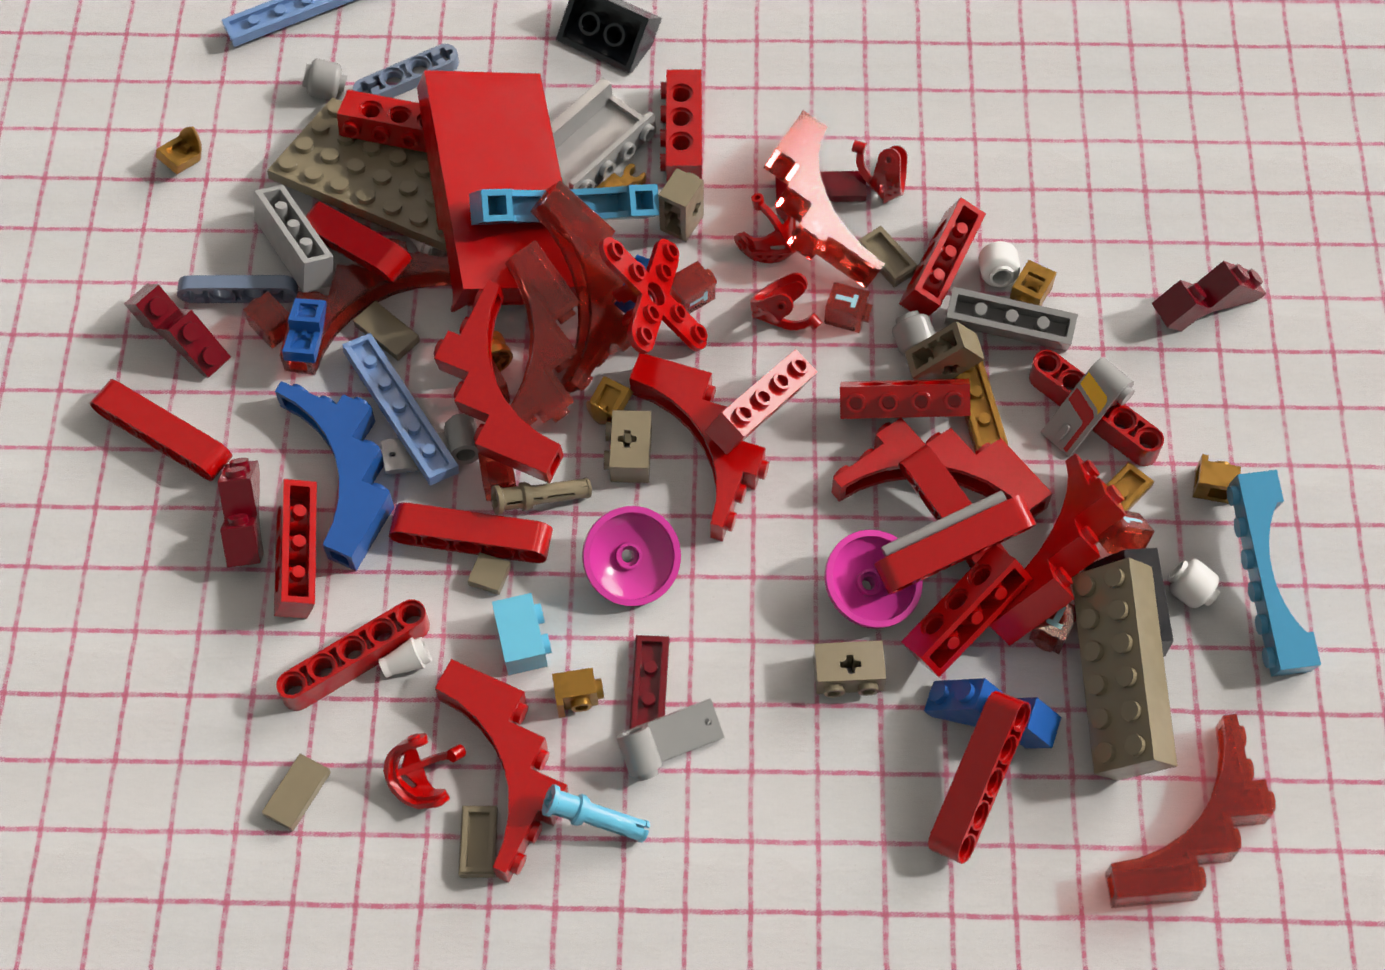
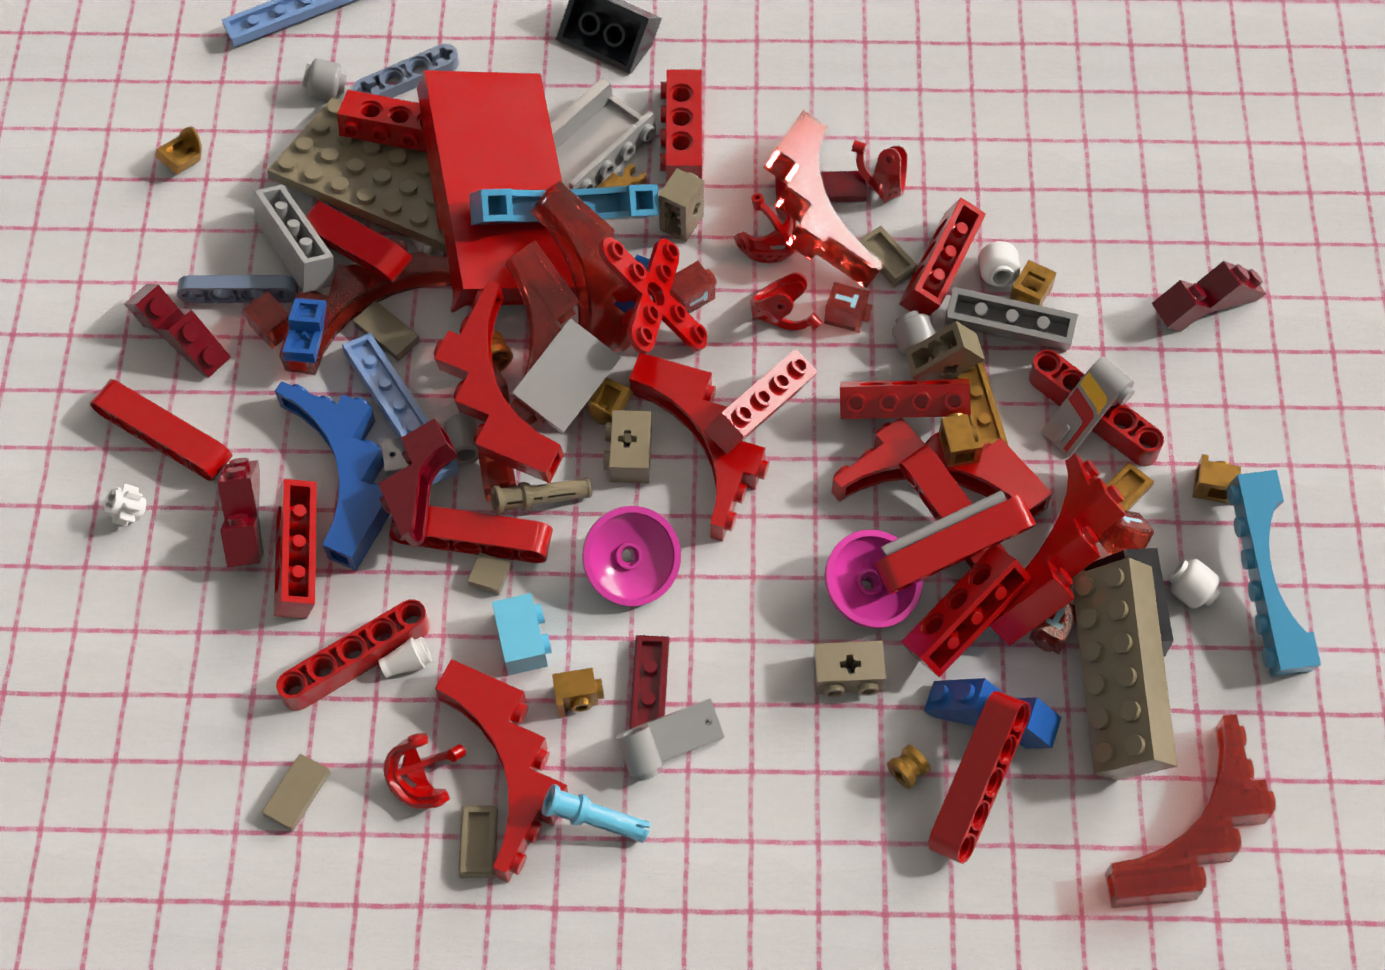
(125, 505): none -> white gear
(408, 491): none -> dark red arch
(566, 376): none -> light grey tile
(908, 766): none -> pearl gold wheel
(959, 440): none -> pearl gold brick

